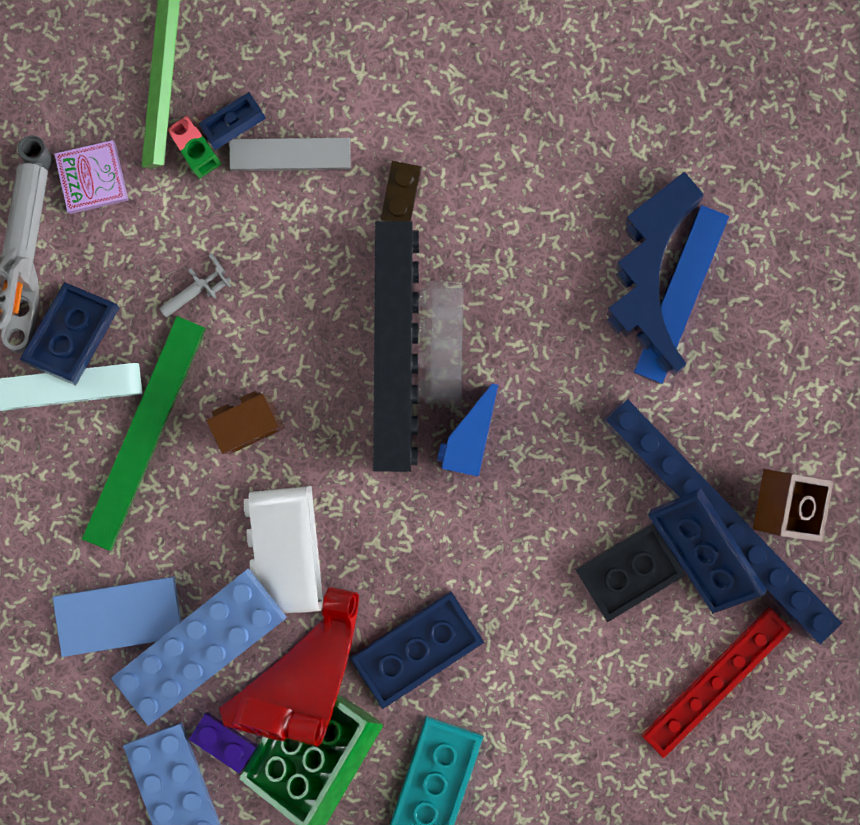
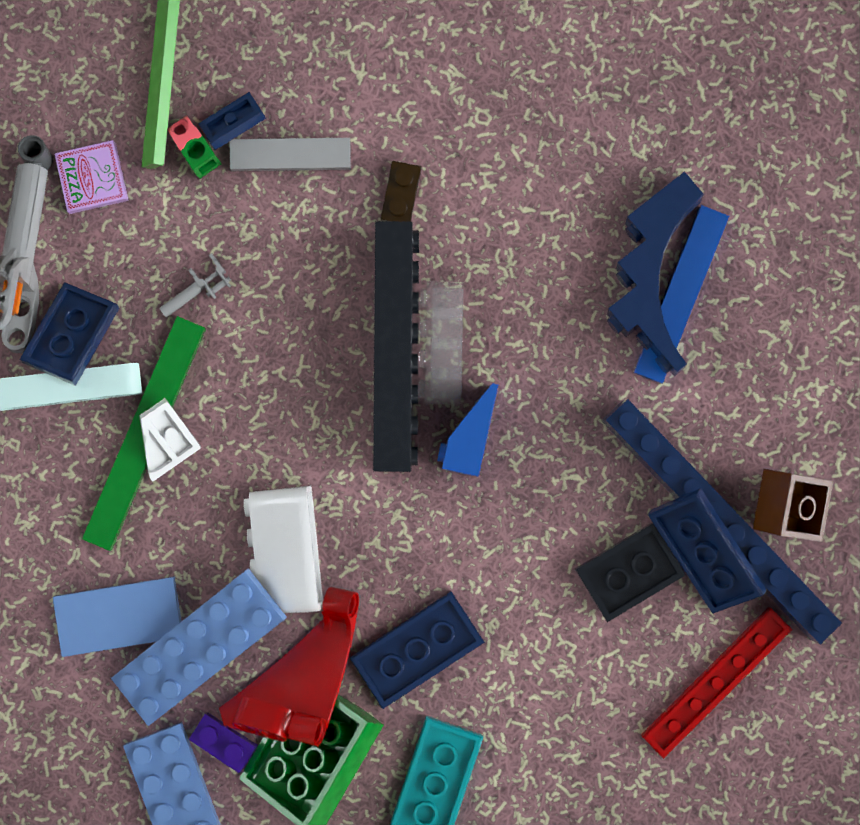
(165, 439): none -> white wing
(245, 423): reddish brown brick -> none

